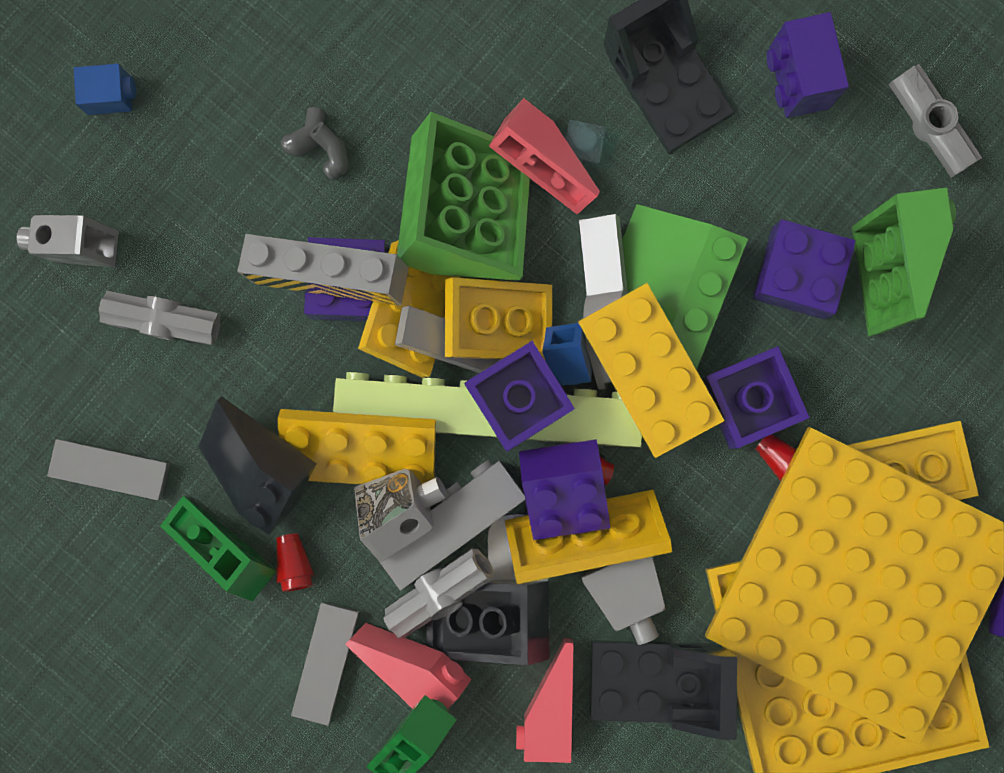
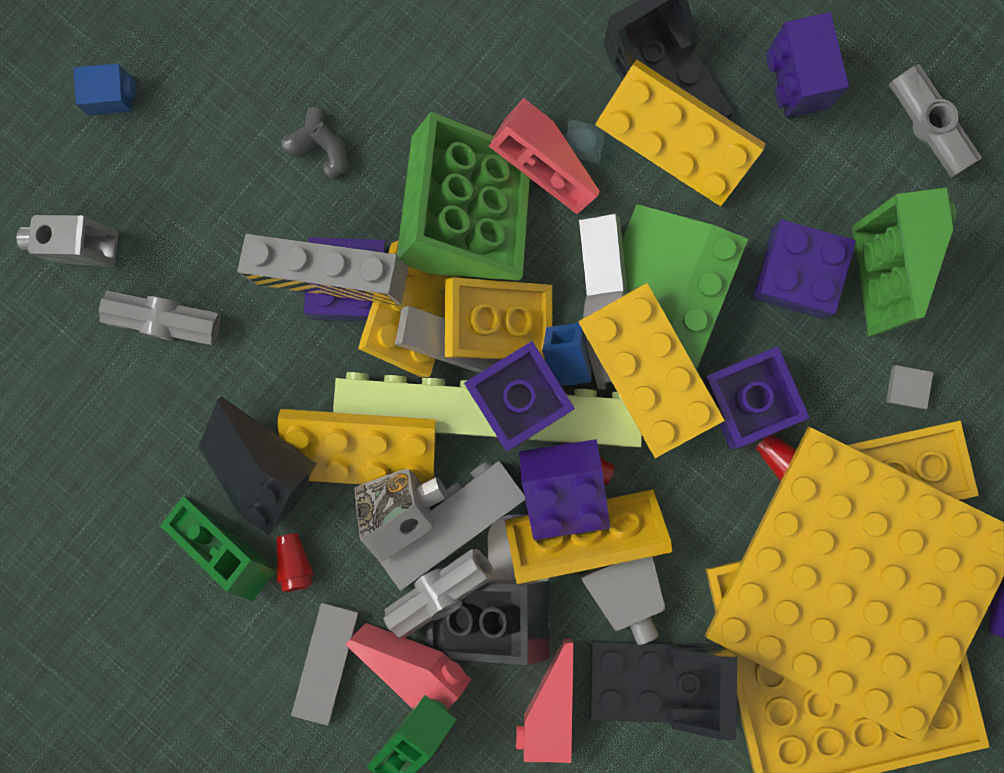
(108, 469): light grey tile -> none
(679, 133): none -> yellow plate
(909, 387): none -> light grey tile

